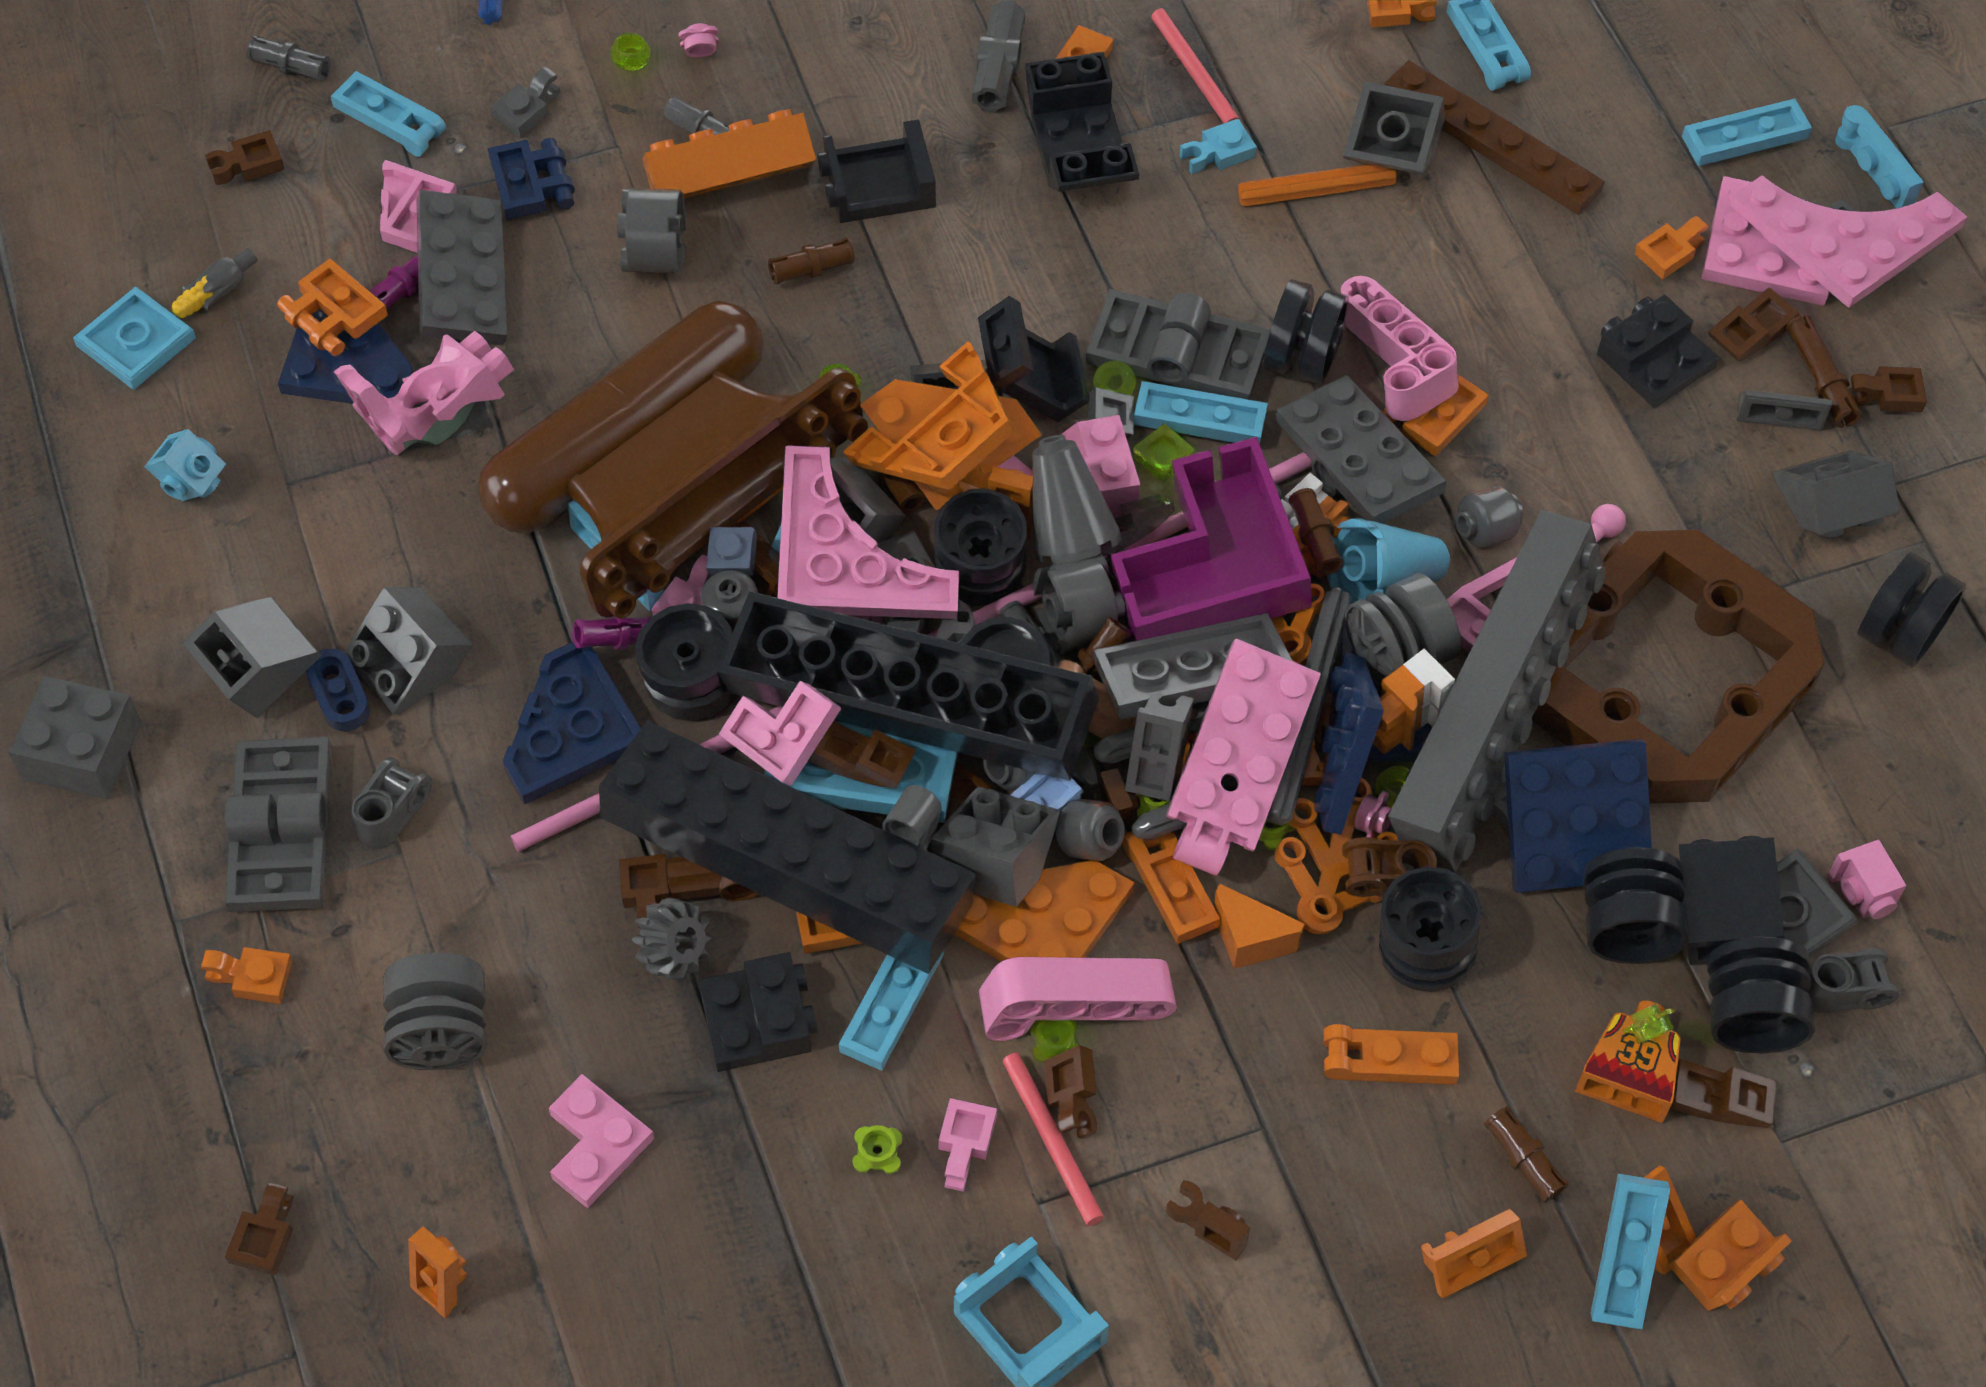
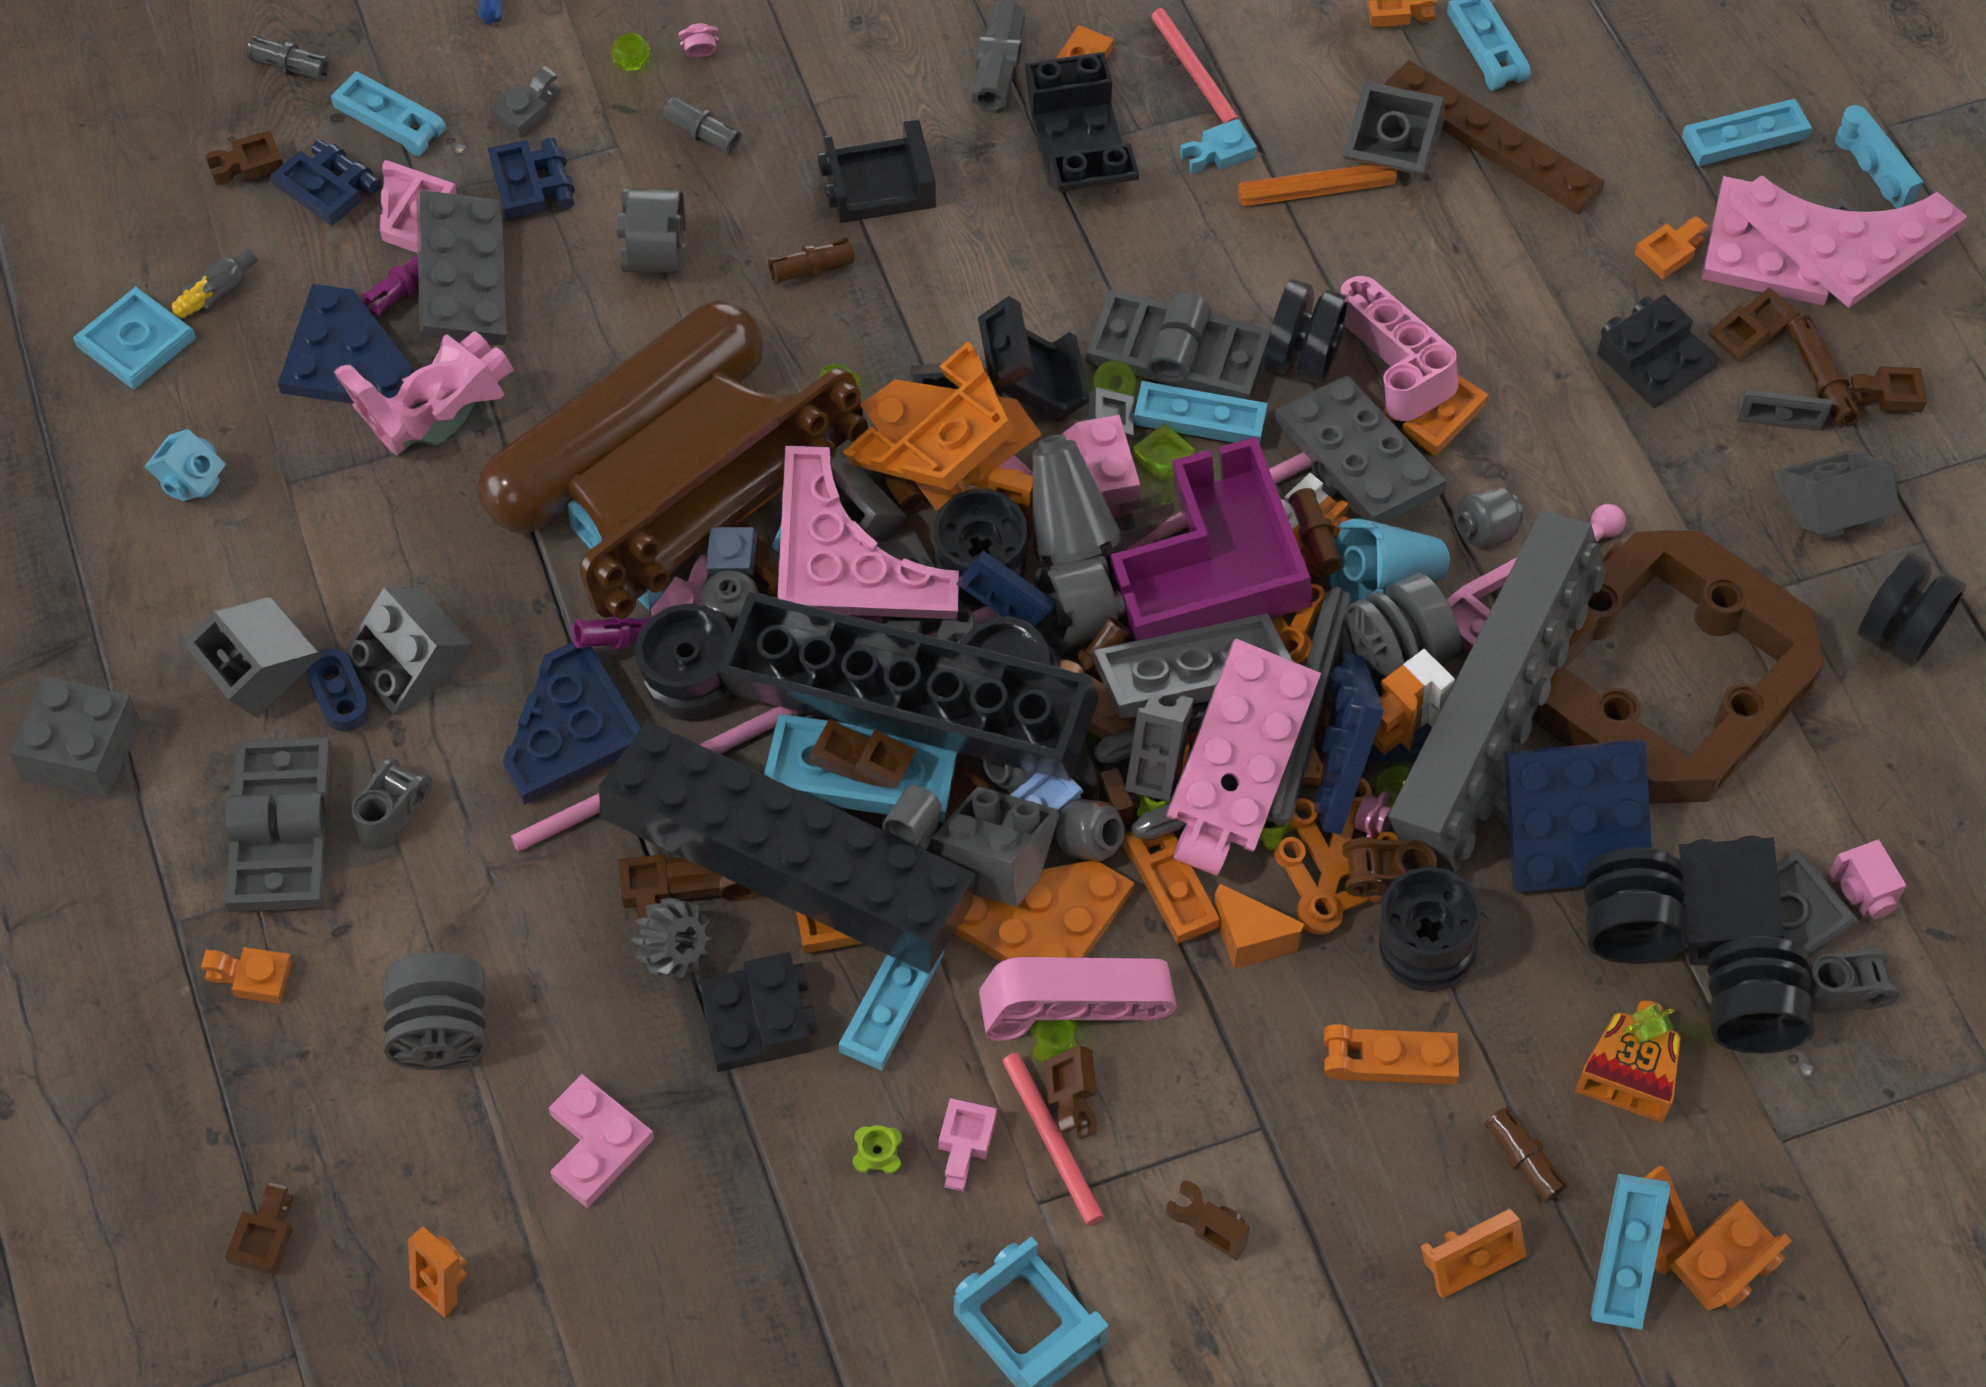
(319, 189): none -> dark blue plate
(340, 298): orange plate -> none
(731, 157): orange brick -> none
(785, 741): bright pink plate -> none
(1005, 590): none -> dark blue plate
(1724, 1097): reddish brown slope -> none

